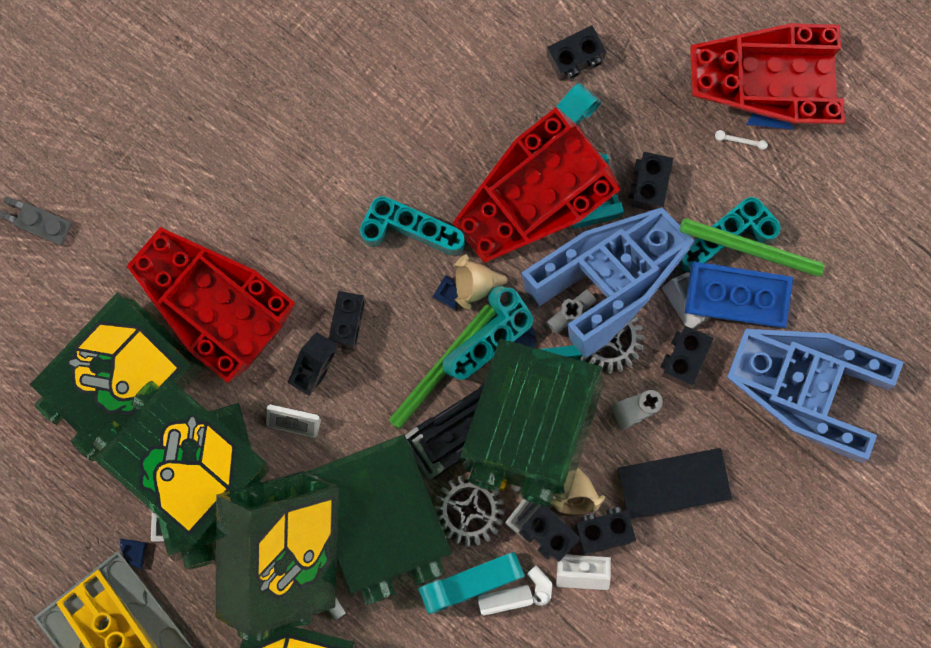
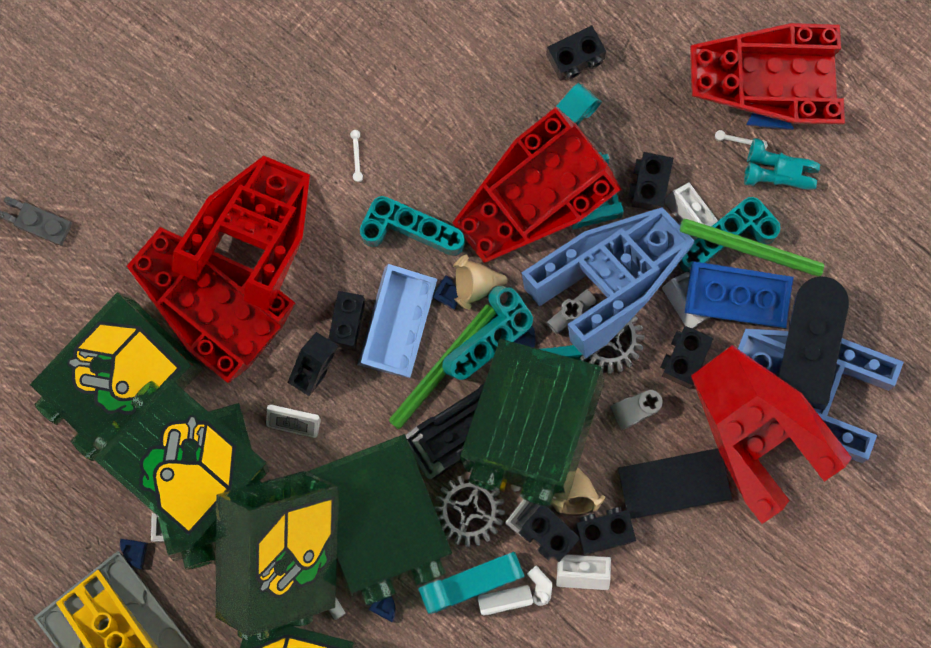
(259, 207): none -> red wedge
(357, 176): none -> white hinge
(385, 609): none -> dark blue tile
(397, 321): none -> light blue slope
(687, 204): none -> white slope
(753, 414): none -> red wedge
(786, 168): none -> teal piece
(815, 339): none -> black piece

